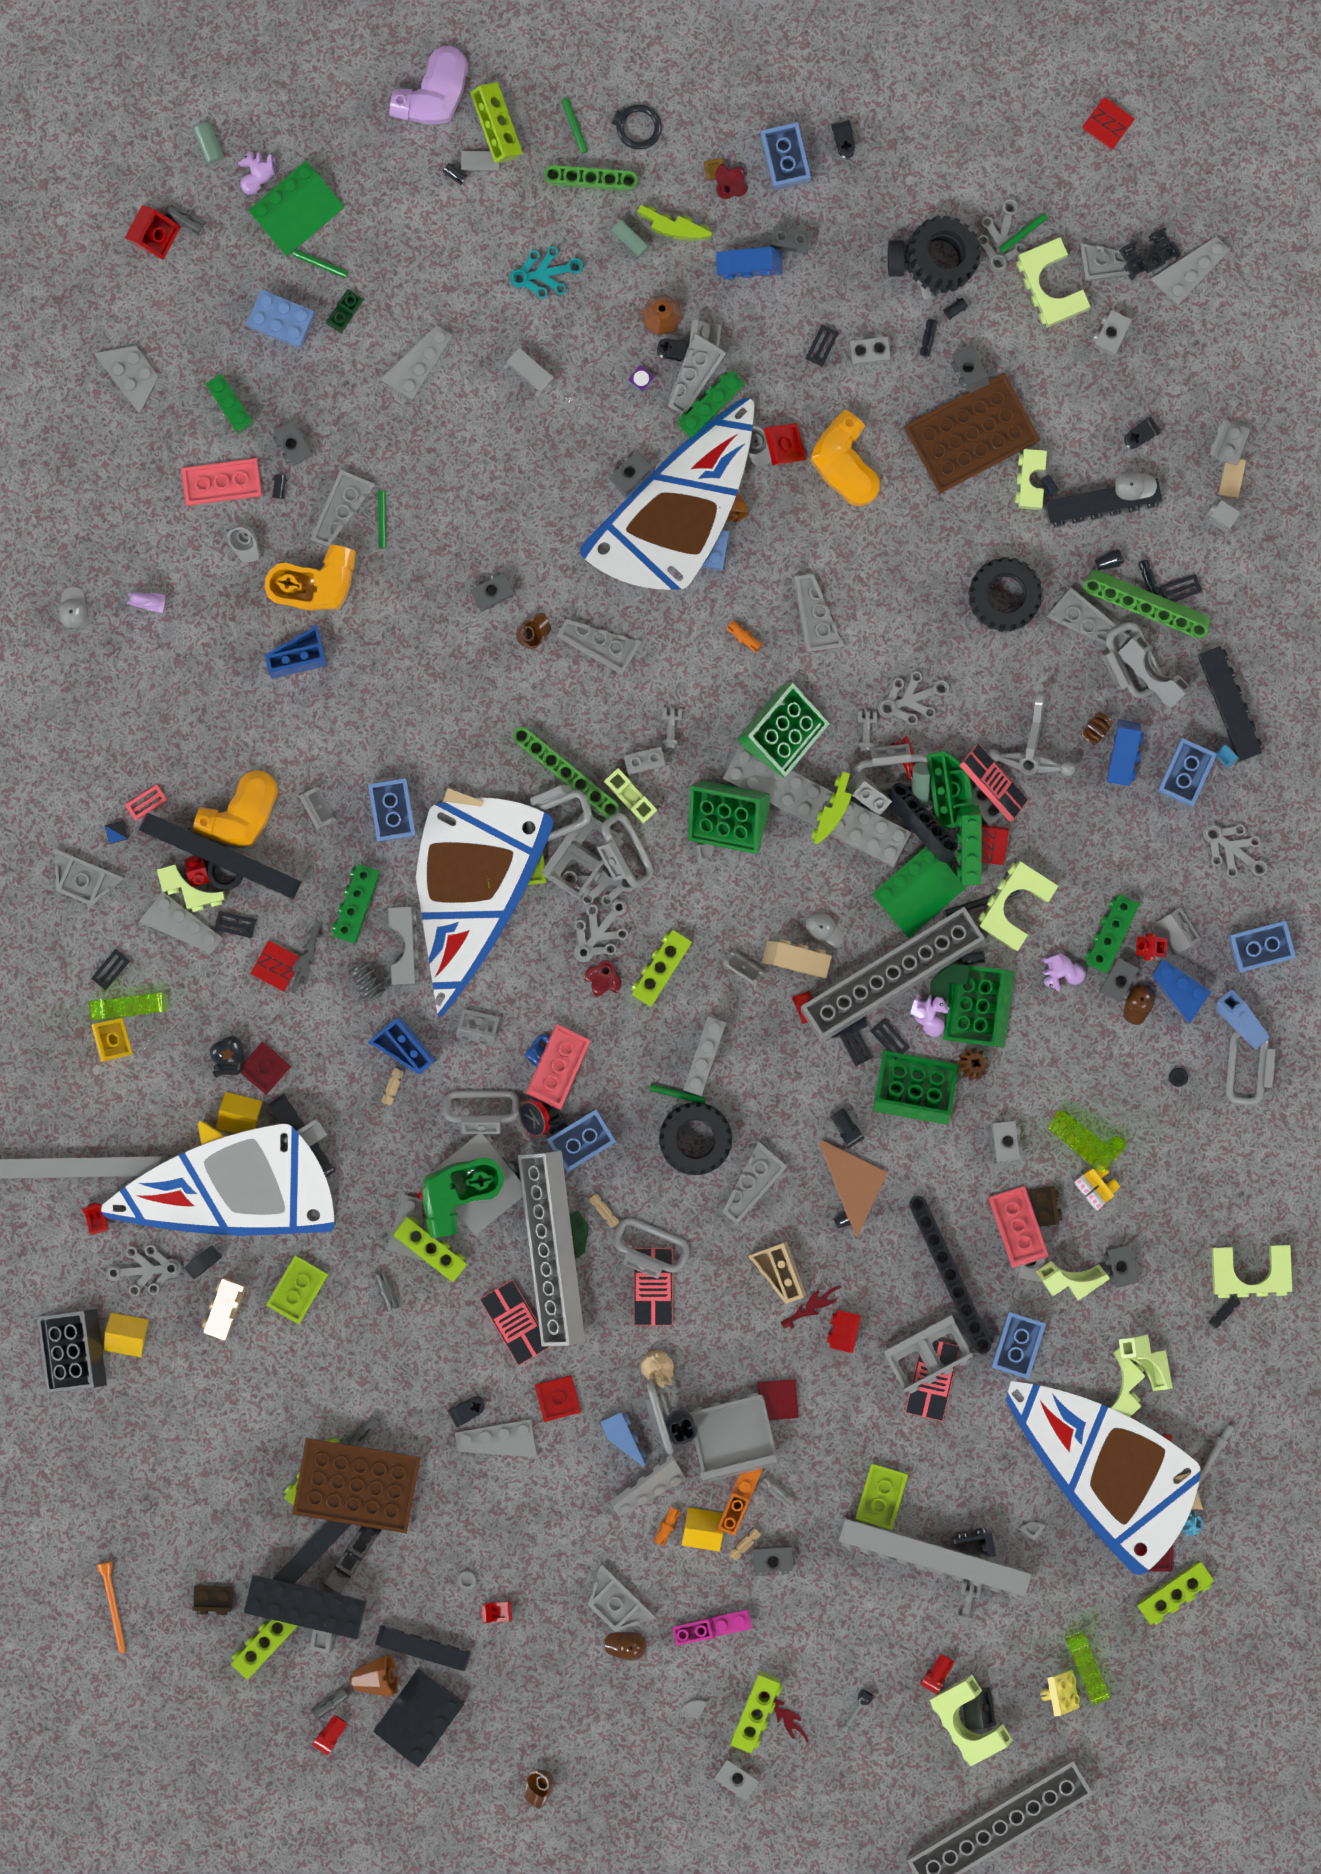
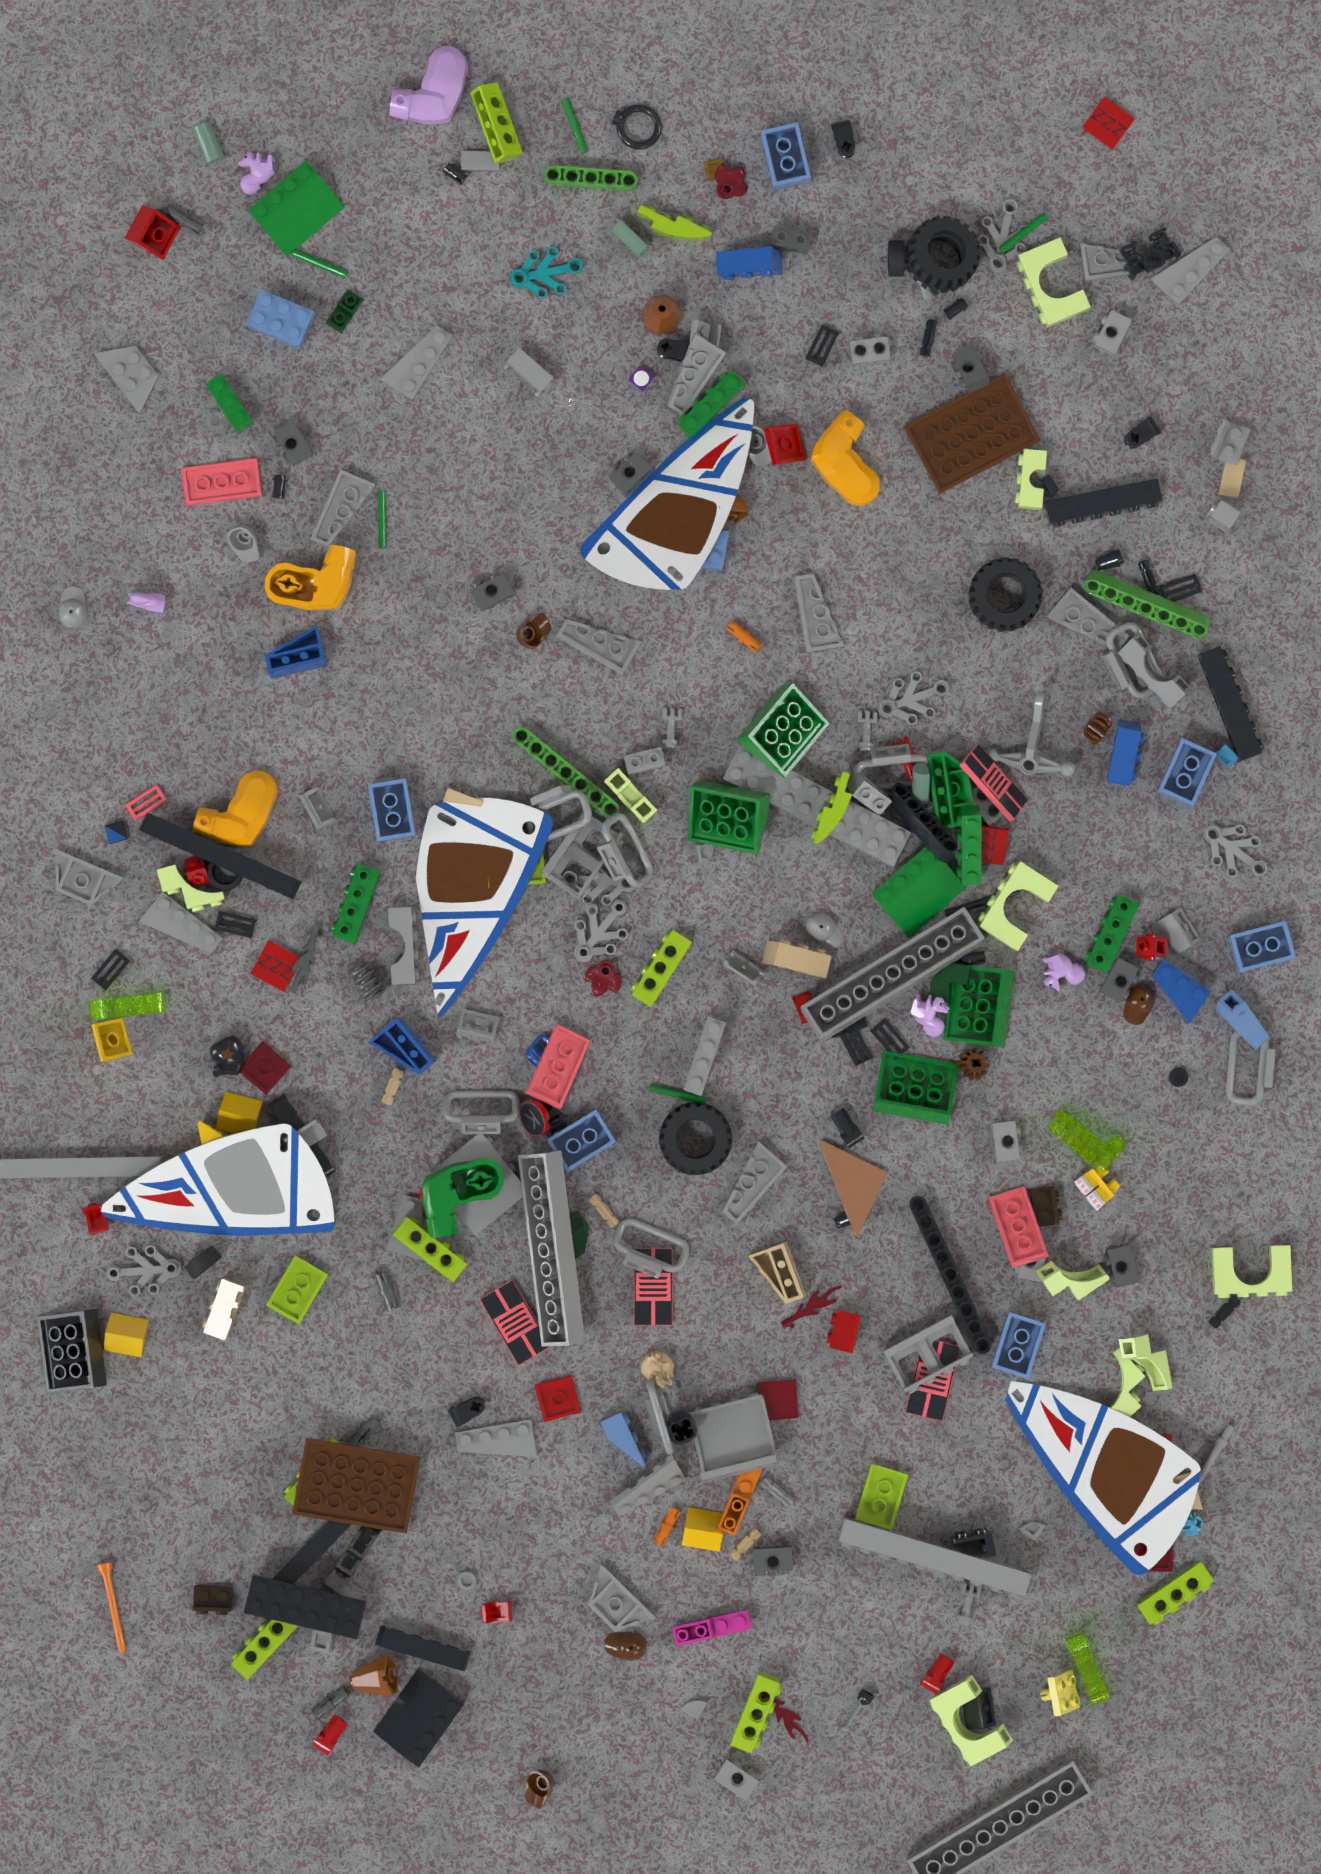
(1143, 486): light grey cap -> none

